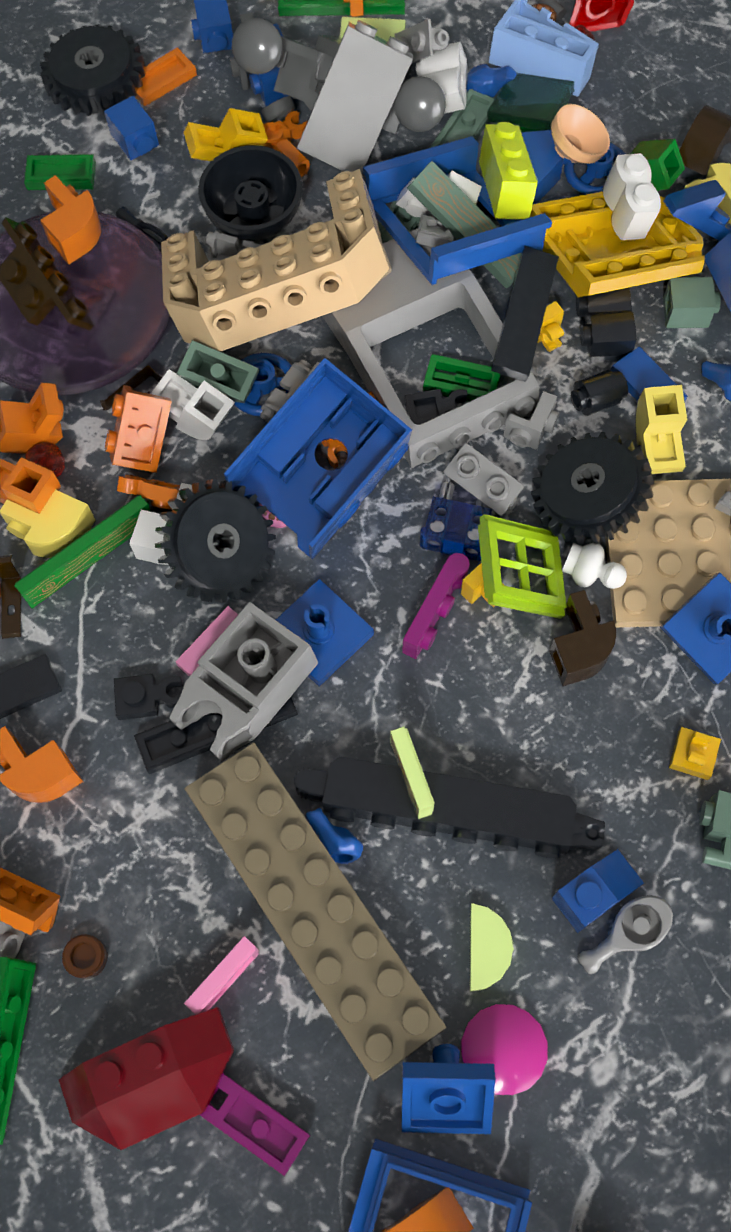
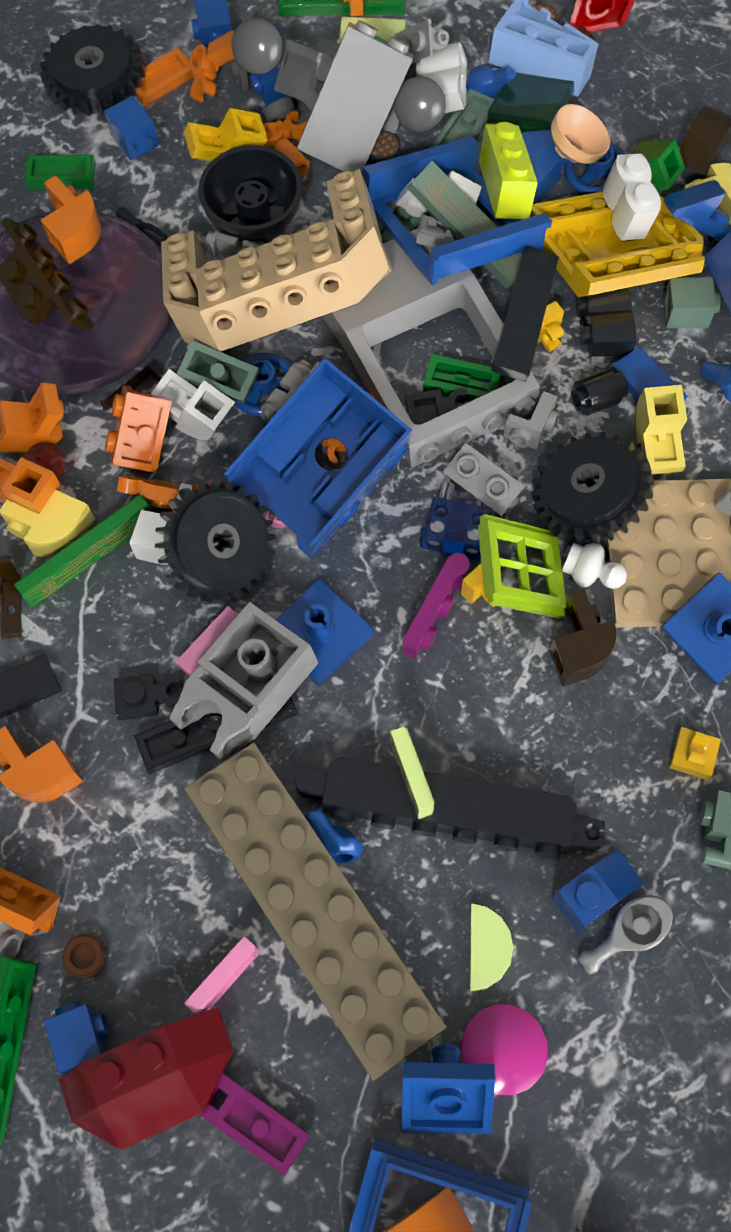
(76, 1035): none -> blue brick
(206, 63): none -> orange bar
(385, 148): none -> tile

